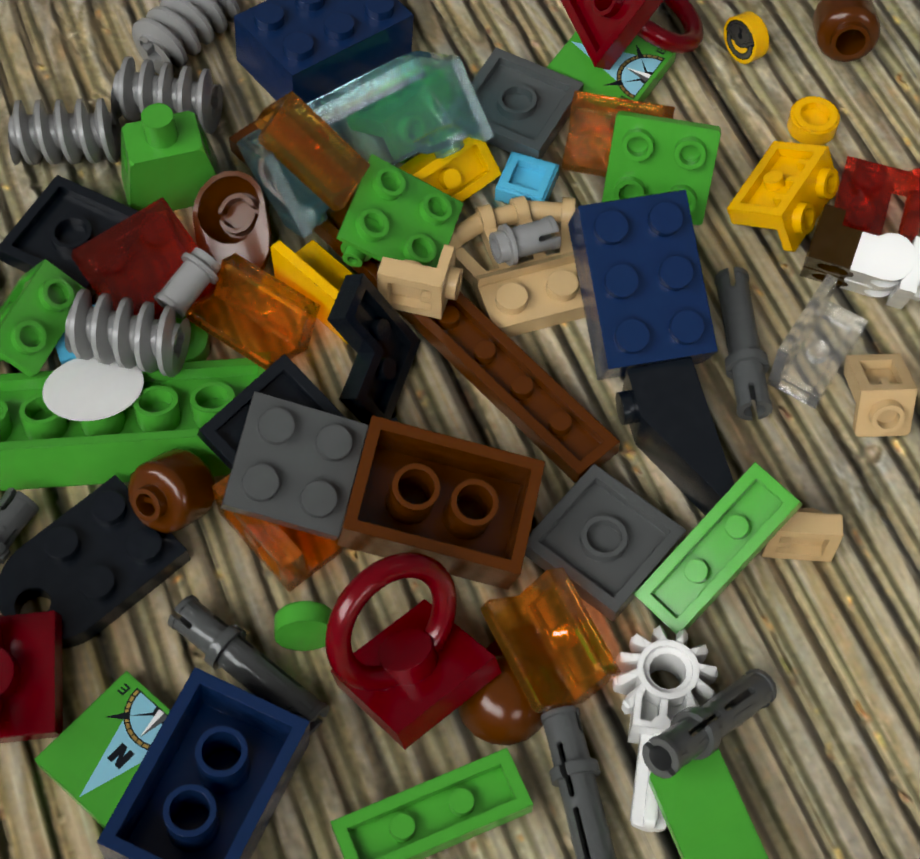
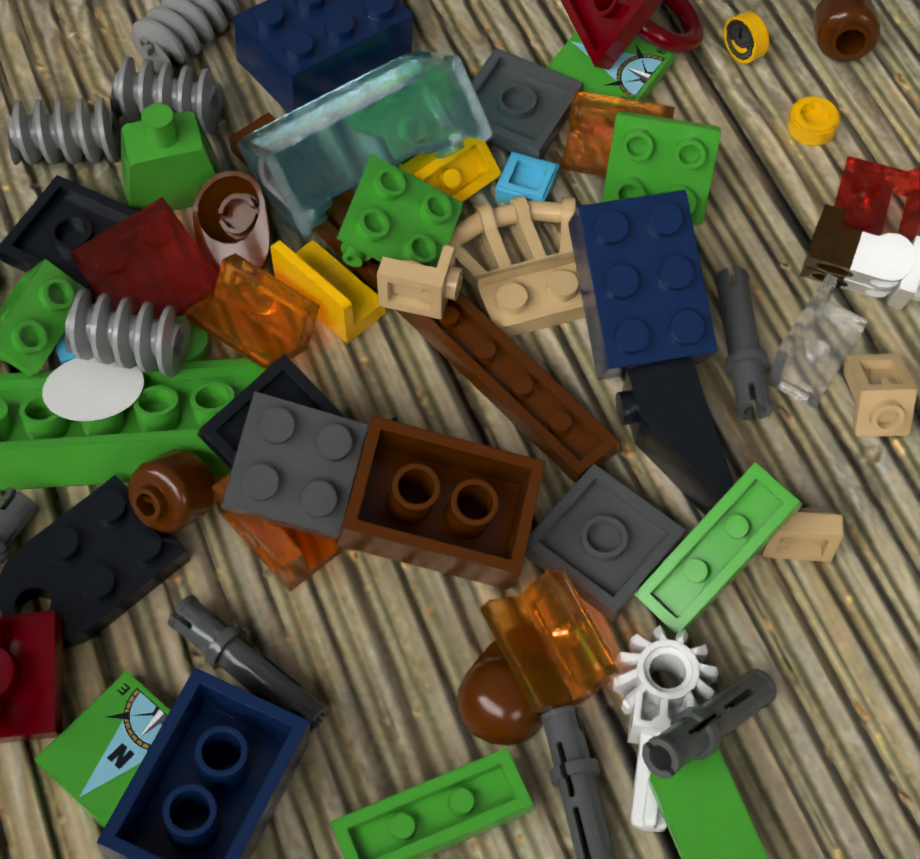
(189, 281): light grey pin -> none
(301, 625): bright green tile -> none
(311, 150): clear orange panel -> none
(383, 348): black plate -> none
(416, 665): dark red tile -> none
(523, 240): light grey pin -> none
(787, 191): yellow bracket -> none

